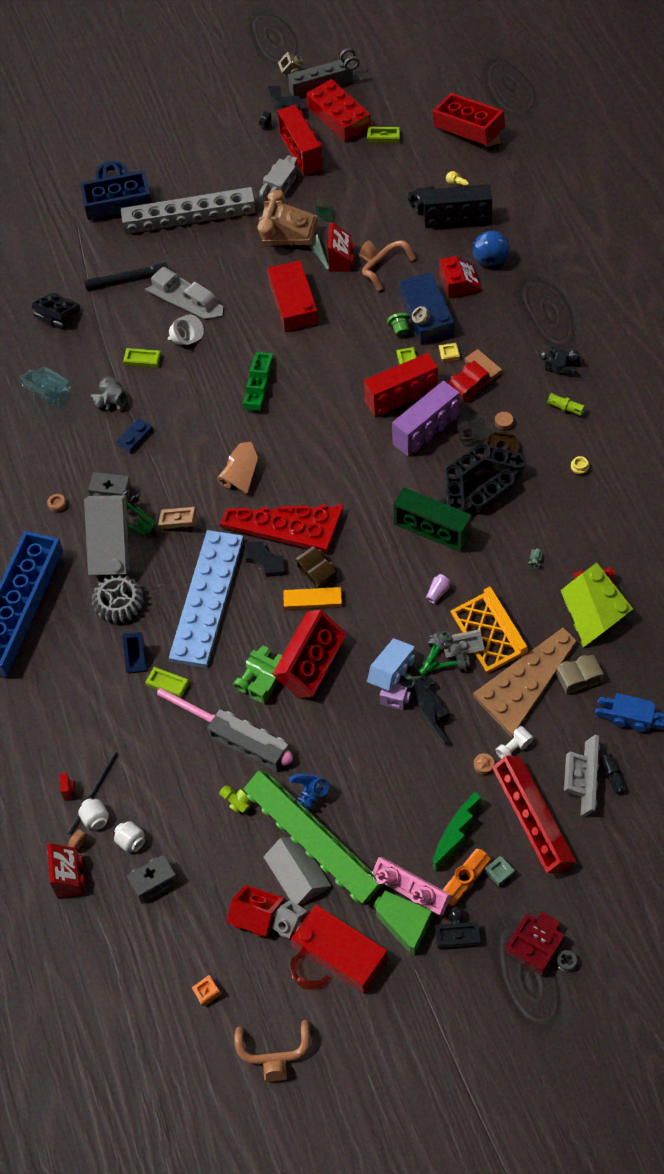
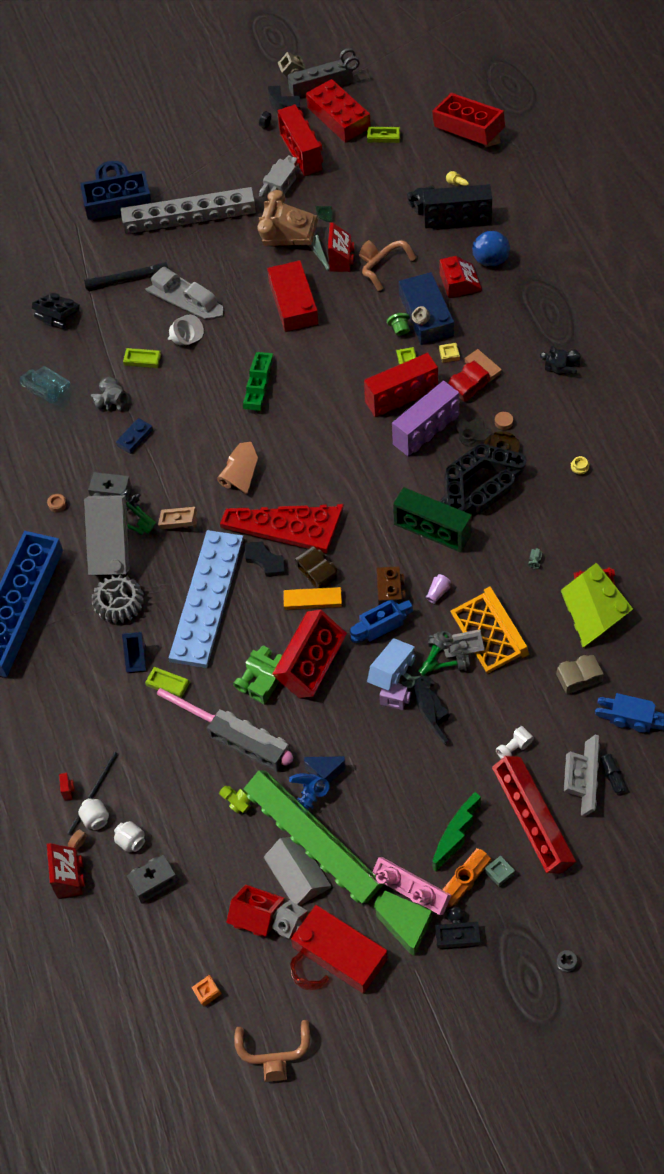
(325, 767): none -> dark blue slope
(380, 620): none -> blue hinge
(389, 585): none -> reddish brown brick
(483, 764): nougat tile -> none
(519, 686): medium nougat wing -> none
(535, 942): dark red piece -> none
(566, 404): lime pin -> none

